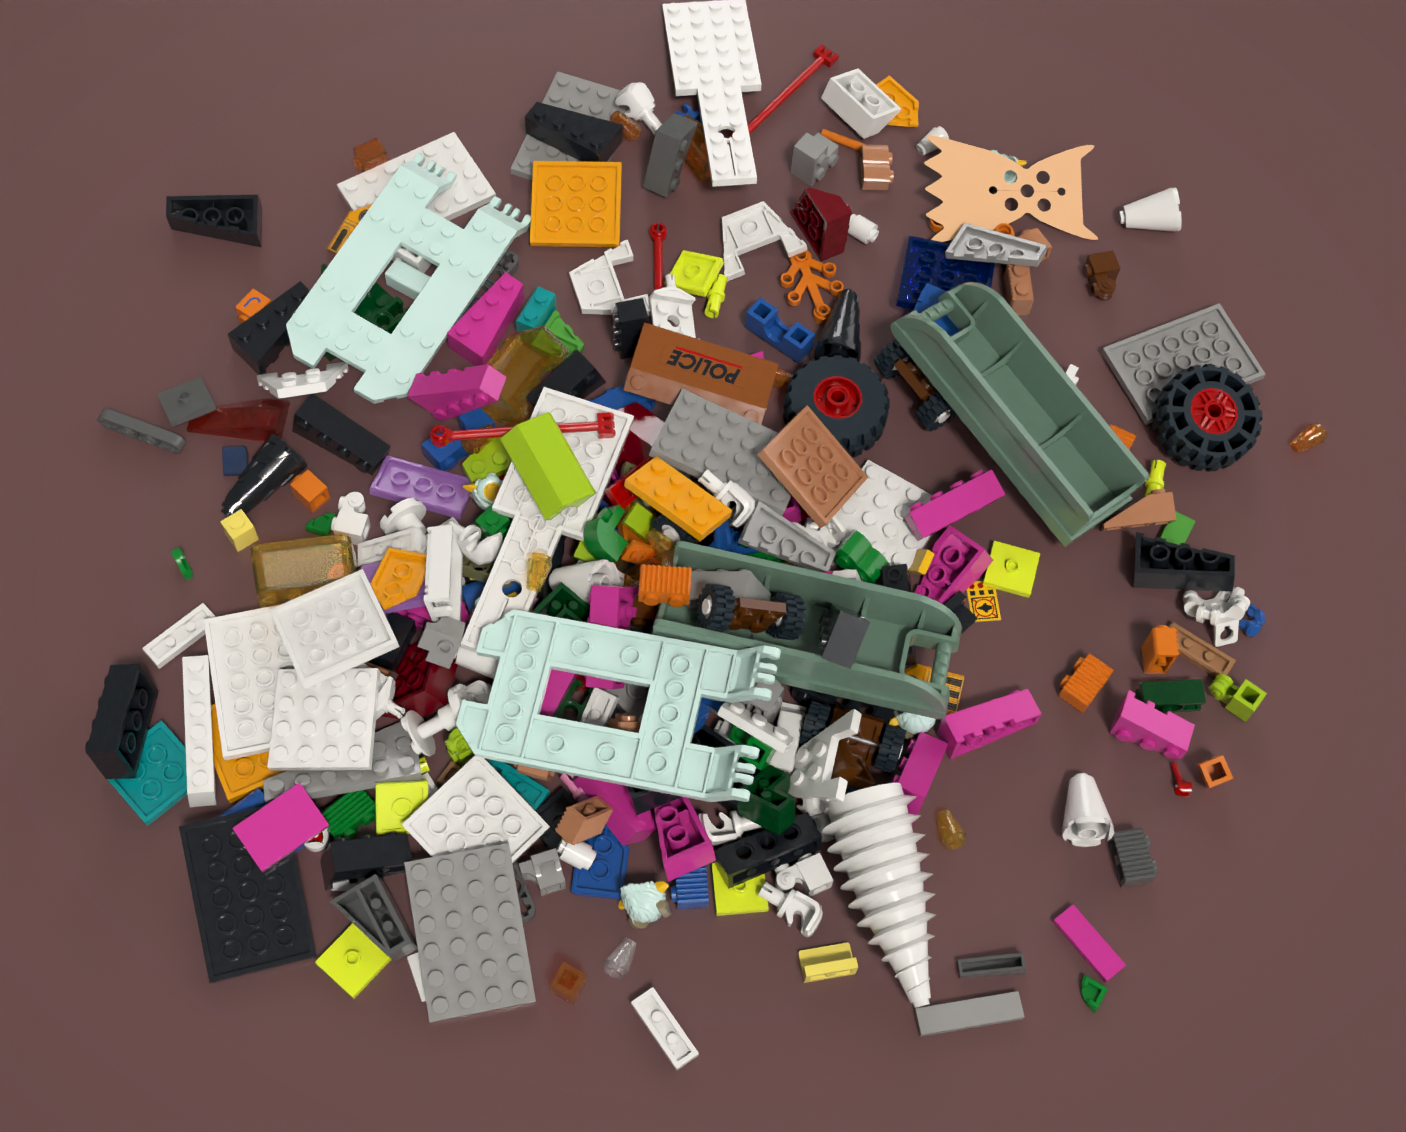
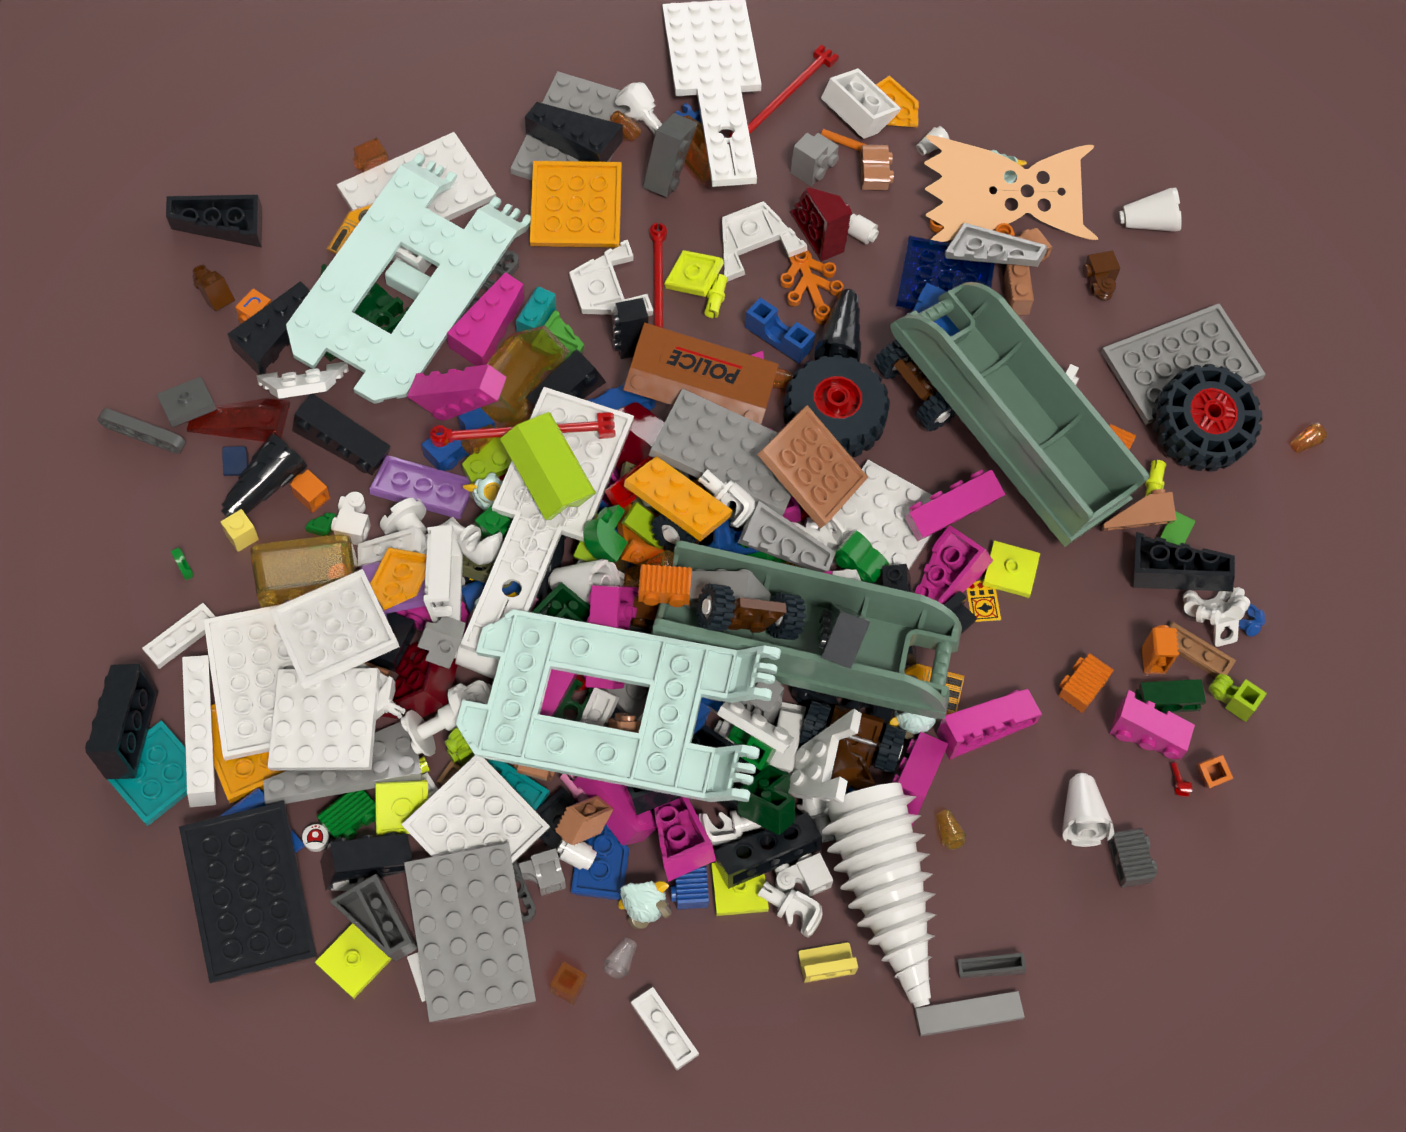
(212, 287): none -> reddish brown brick
(281, 827): dark pink tile -> none
(537, 571): clear yellow cone -> none
(659, 541): clear yellow cone -> none
(673, 305): white plate -> none
(921, 562): yellow tile -> none
(1089, 943): dark pink tile -> none
(1092, 993): green tile -> none

